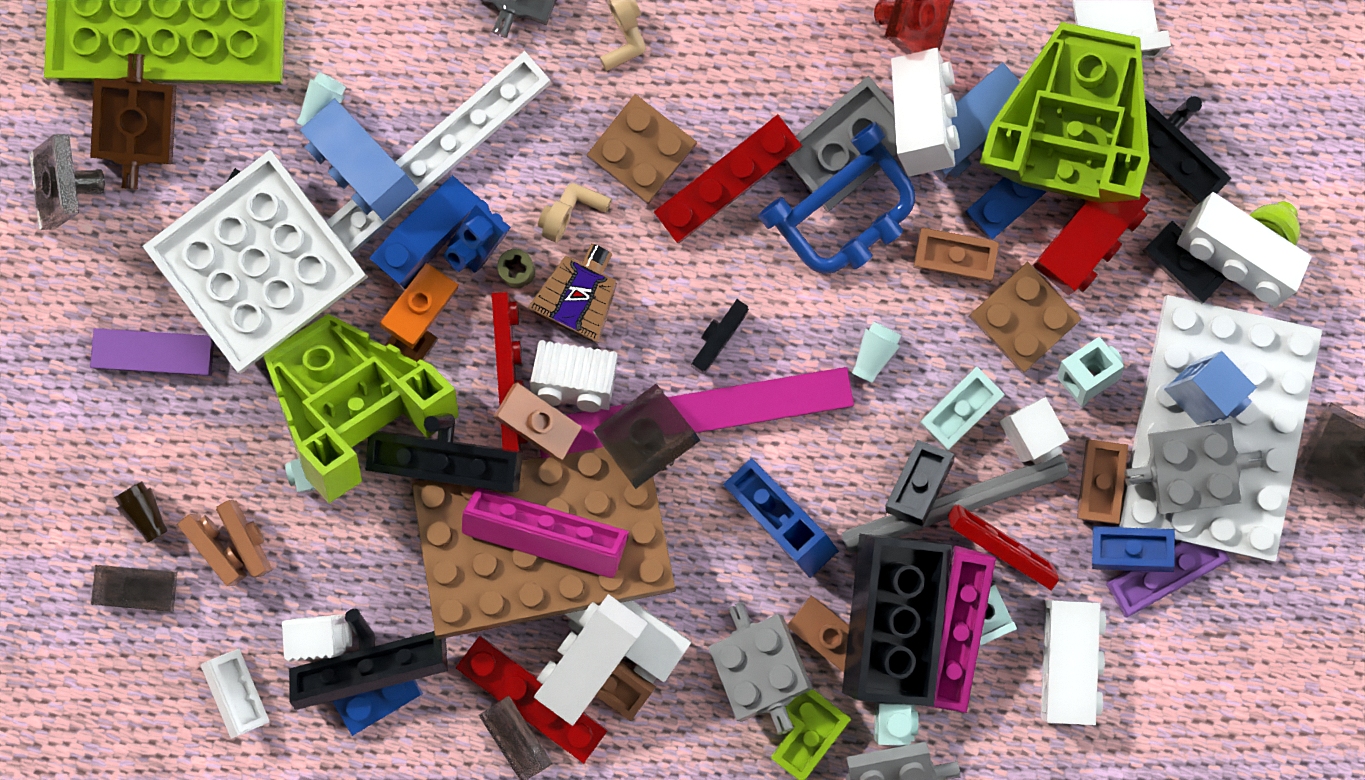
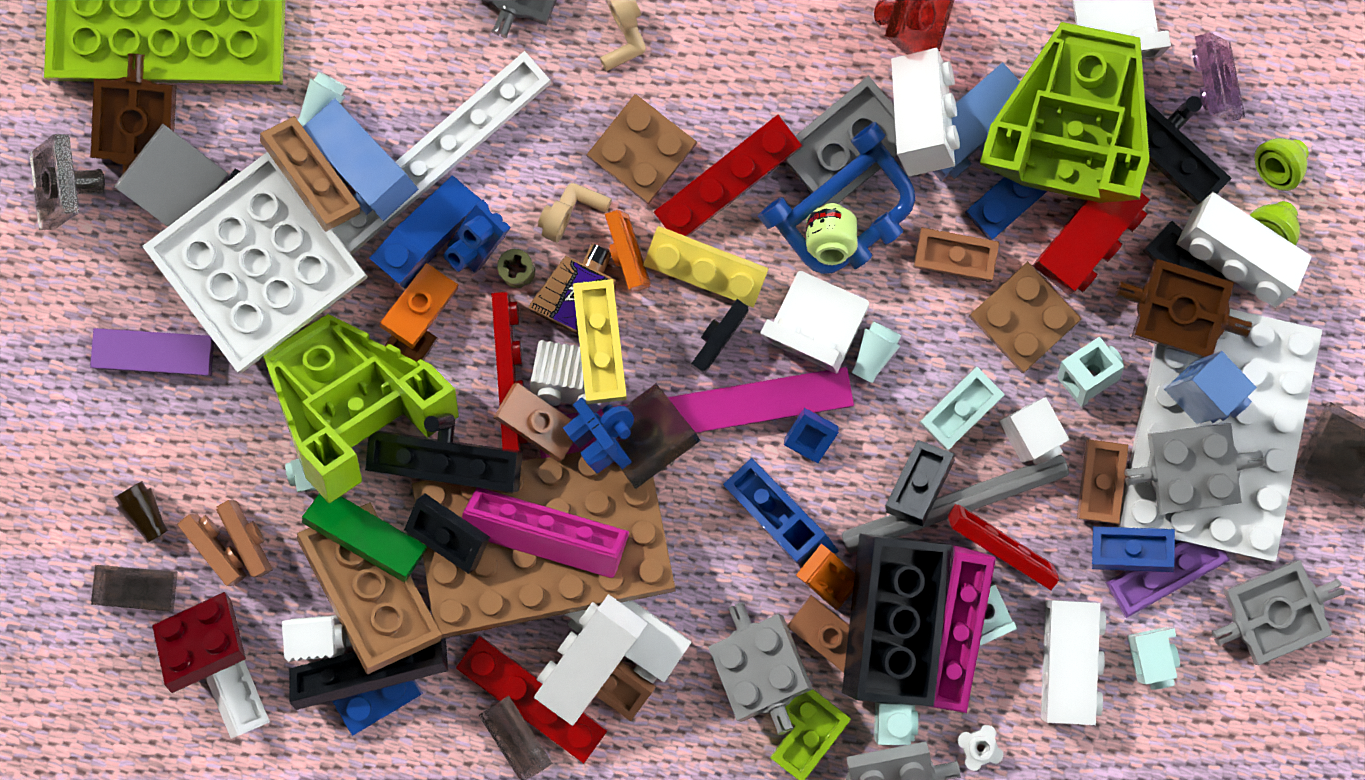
(170, 177): none -> light grey tile
(198, 642): none -> dark red plate
(309, 173): none -> medium nougat plate
(365, 535): none -> green tile
(376, 609): none -> medium nougat plate
(446, 533): none -> black plate
(599, 341): none -> light yellow plate
(606, 449): none -> blue hips
(626, 250): none -> orange plate
(705, 266): none -> light yellow plate
(811, 435): none -> blue plate
(816, 321): none -> white bracket
(828, 577): none -> orange plate
(831, 234): none -> yellowish green head
(970, 741): none -> white plate
(1155, 657): none -> light aqua brick
(1183, 309): none -> reddish brown plate
(1221, 86): none -> clear purple plate
(1278, 612): none -> light grey plate
(1282, 162): none -> lime brick

